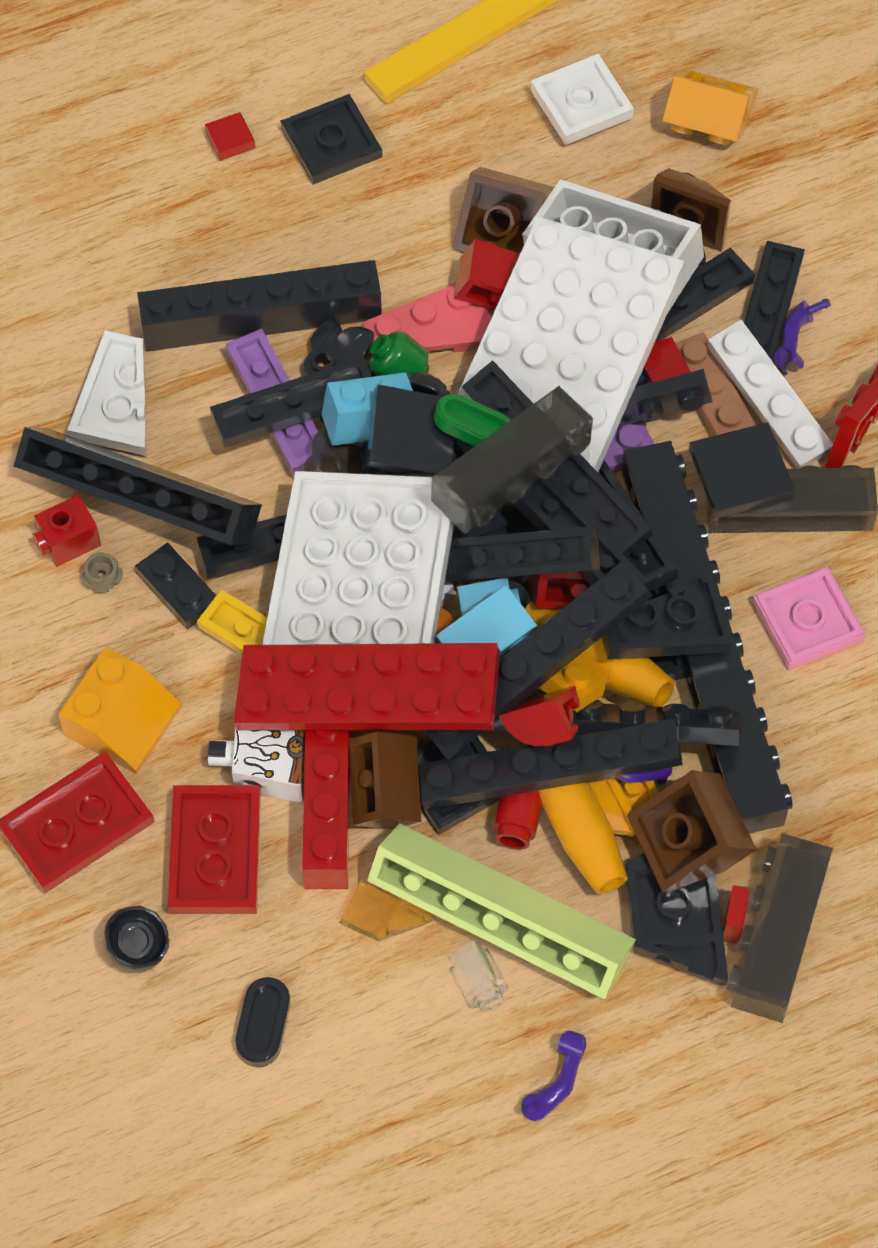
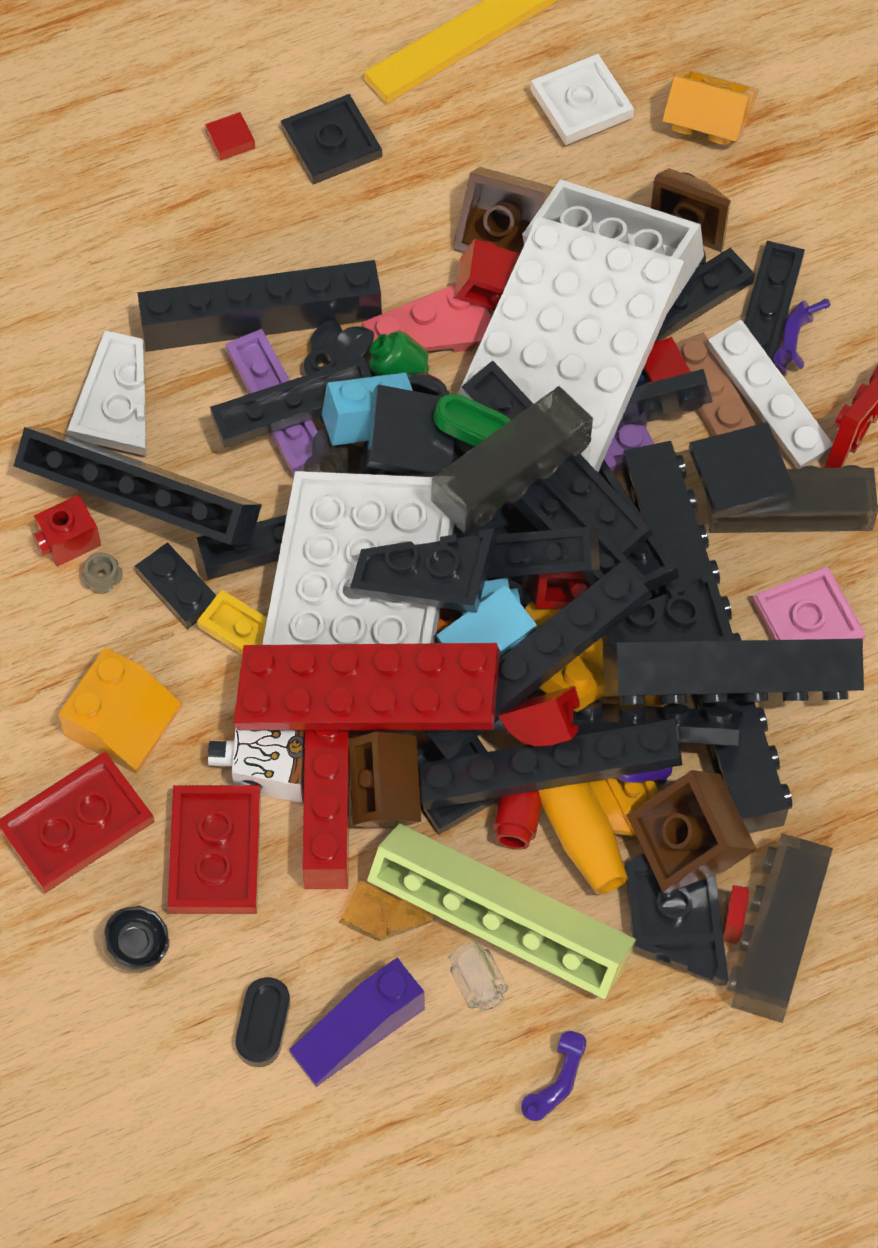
(360, 1022): none -> dark purple slope
(428, 574): none -> black wing
(732, 668): none -> black brick

